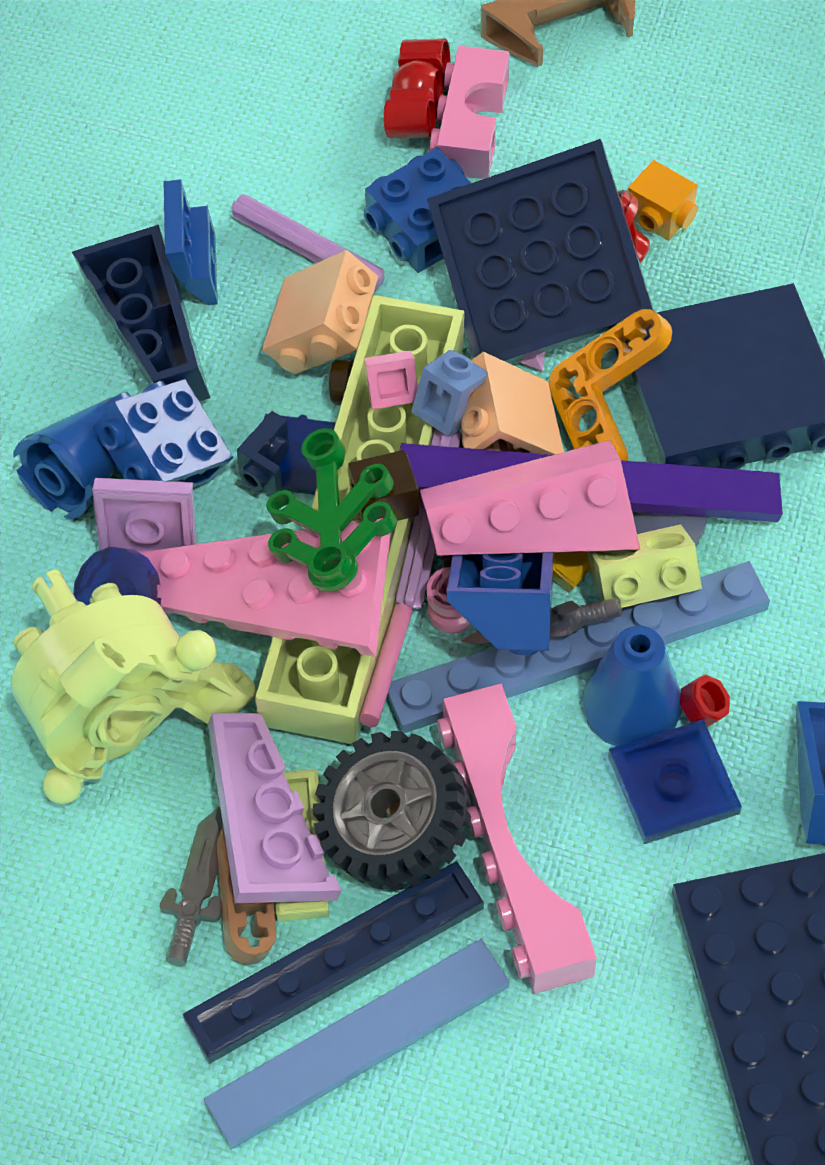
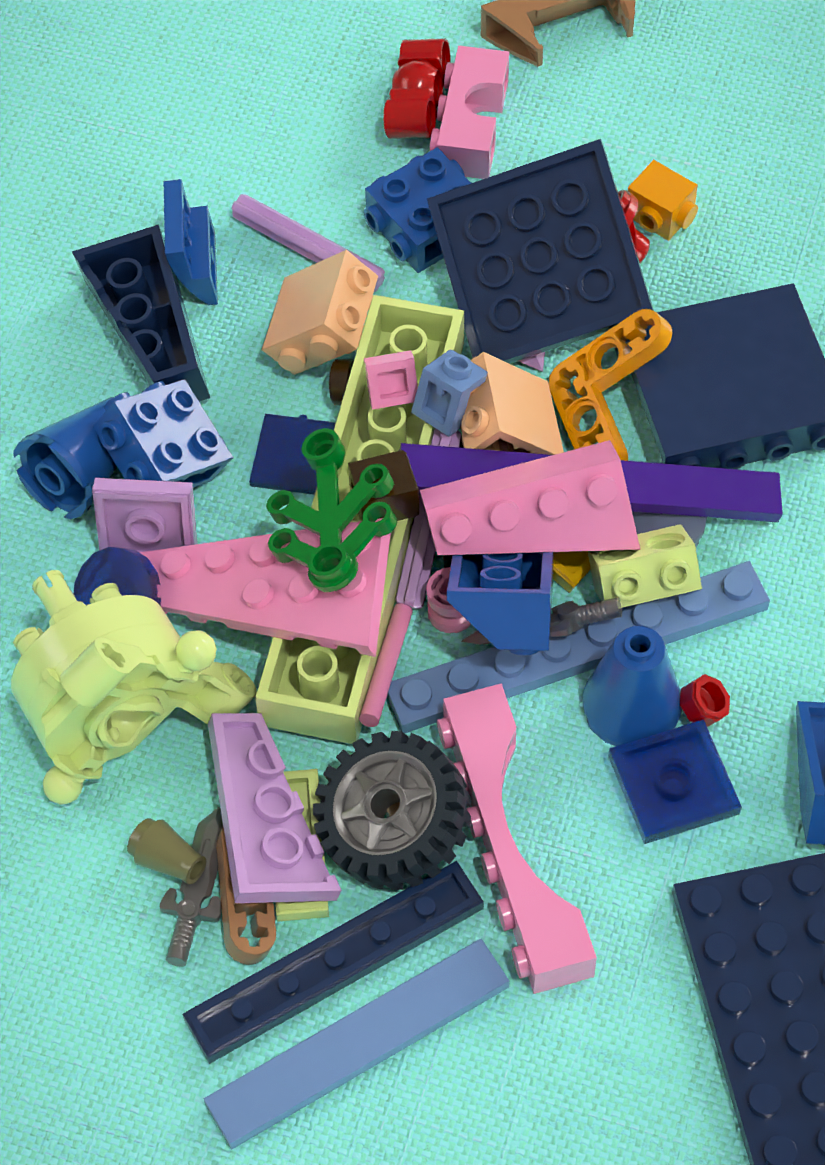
(164, 850): none -> olive cone
(262, 453): dark blue bracket -> none

